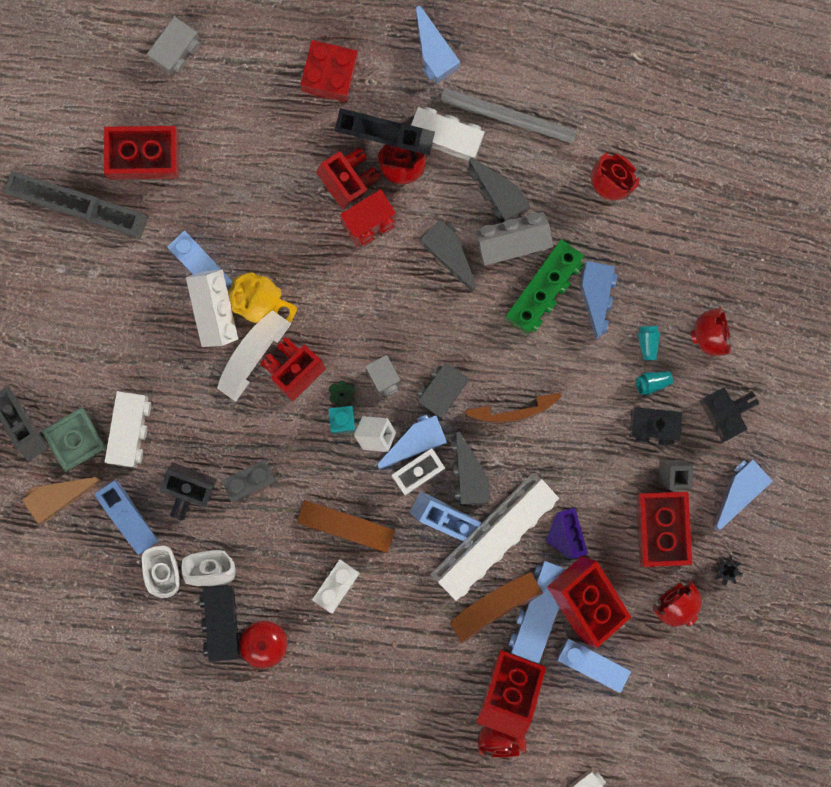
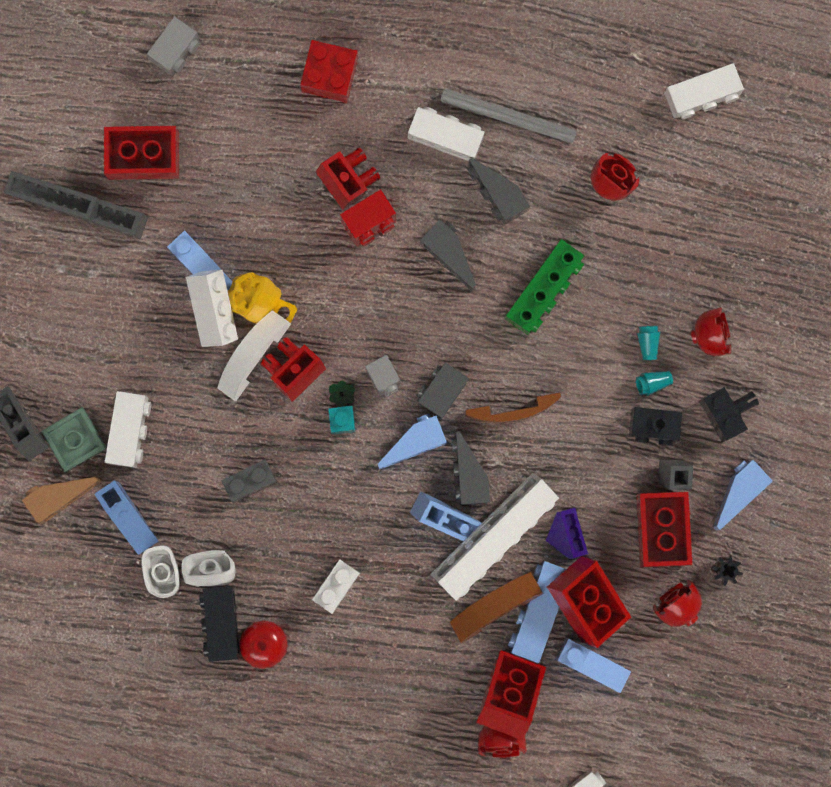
(187, 487): black brick -> none
(346, 526): dark orange slope -> none
(375, 434): white brick -> none
(384, 131): black arch -> none
(401, 165): red cylinder -> none
(418, 472): white brick -> none
(437, 56): light blue slope -> none
(513, 238): light grey brick -> none
(595, 289): medium blue slope -> none
(704, 92): none -> white brick

